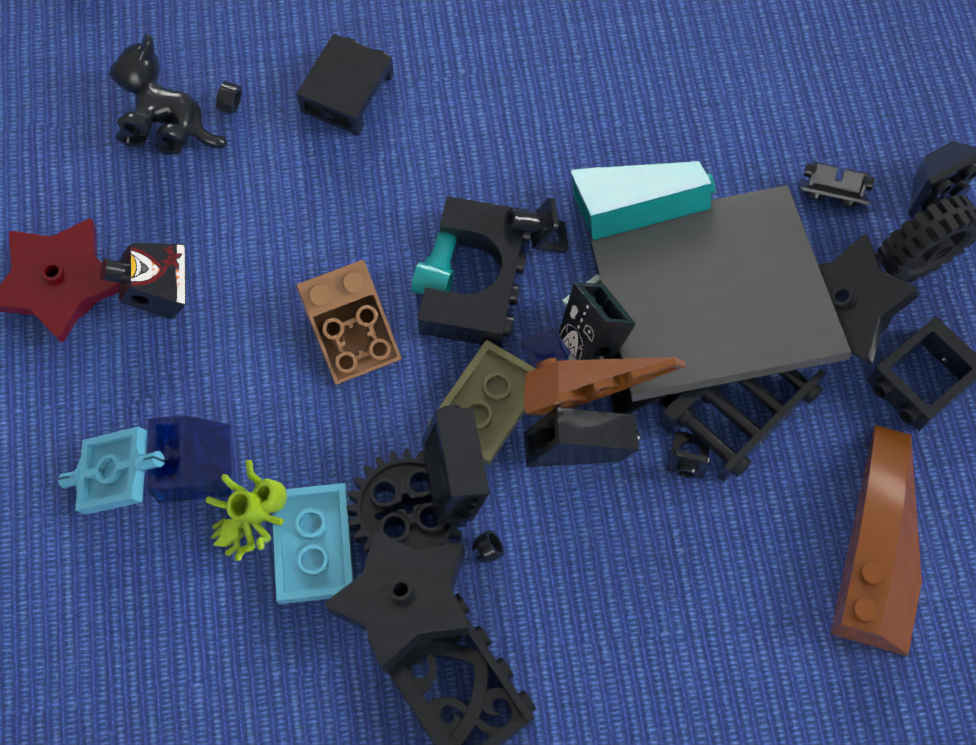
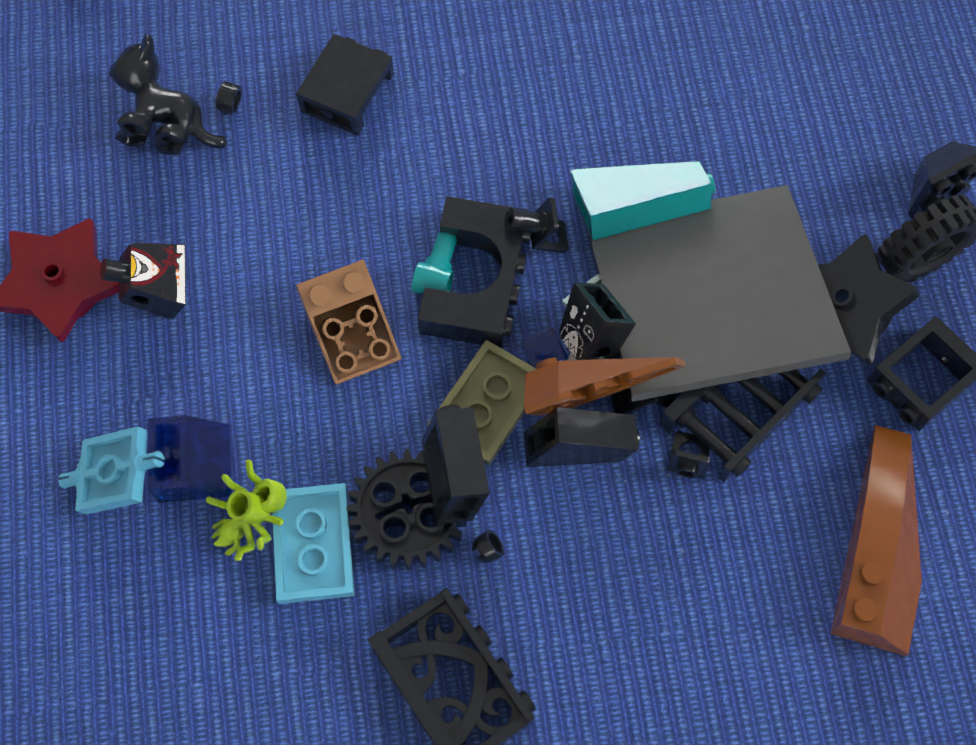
(403, 598): black plate -> none
(823, 183): black hinge -> none

